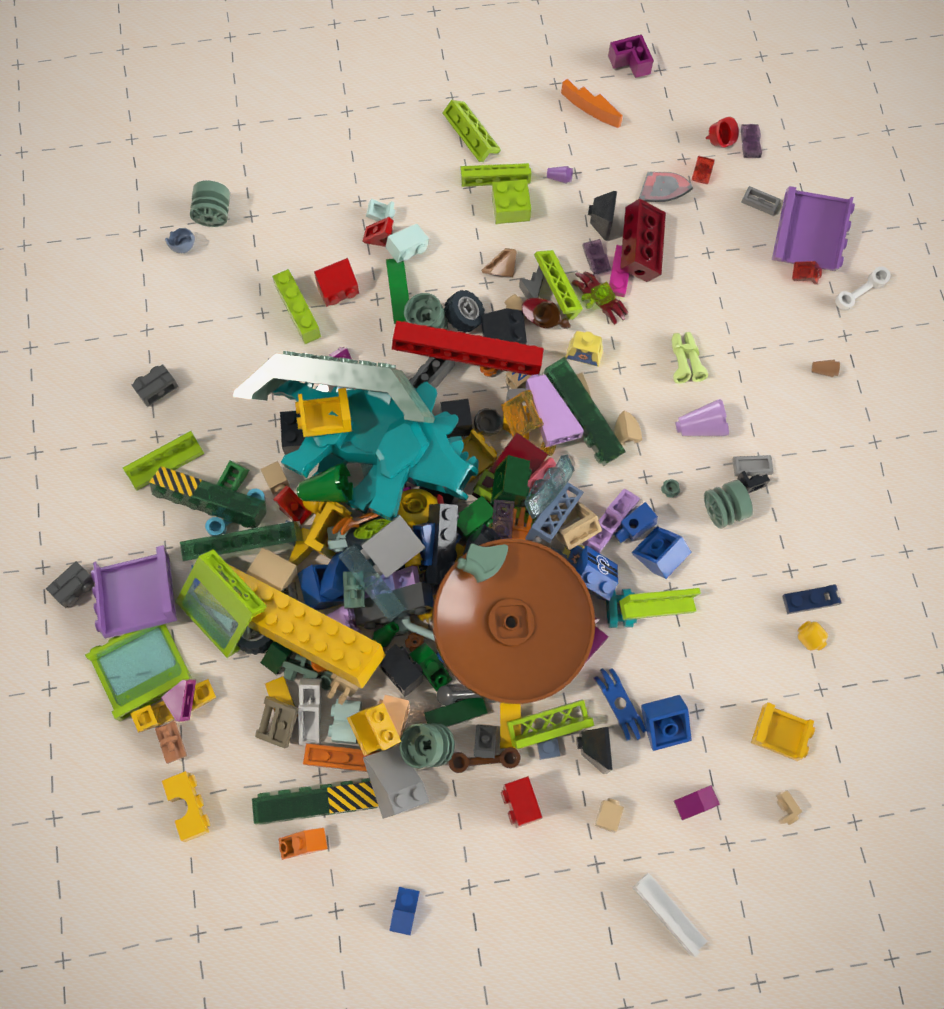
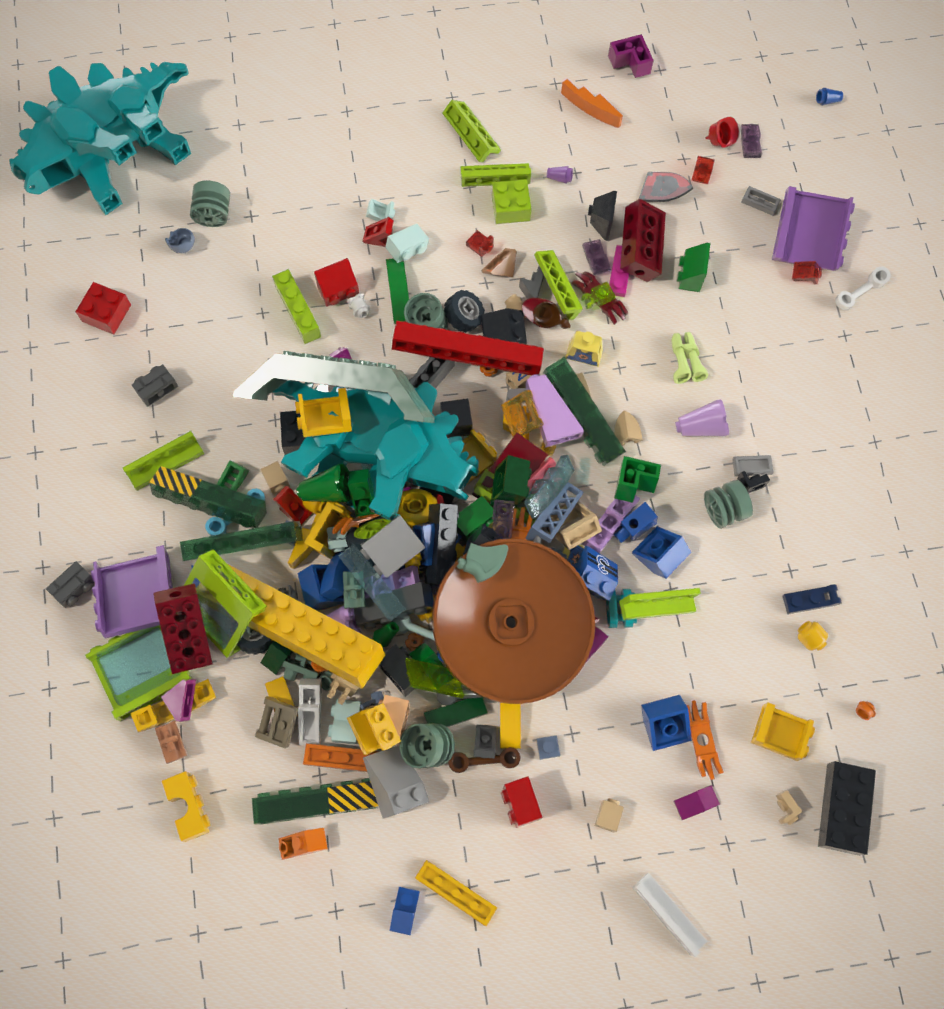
(96, 126): none -> teal animal
(103, 308): none -> red brick
(182, 628): none -> dark red brick
(273, 570): tan slope -> none
(359, 306): none -> white brick
(361, 491): none -> green slope
(376, 696): none -> sand blue hand
(433, 678): none -> clear neon green piece
(456, 893): none -> yellow tile
(480, 243): none -> clear red bracket
(488, 422): dark grey hair -> none
(553, 731): lime fence -> none
(596, 748): black slope -> none
(623, 715): blue piece -> none
(636, 475): none -> green brick
(675, 488): sand green plate -> none
(693, 267): none -> green slope
(708, 751): none -> orange piece
(826, 367): medium nougat cone -> none
(828, 96): none -> blue cone
(847, 808): none -> black brick
(865, 710): none -> orange plate

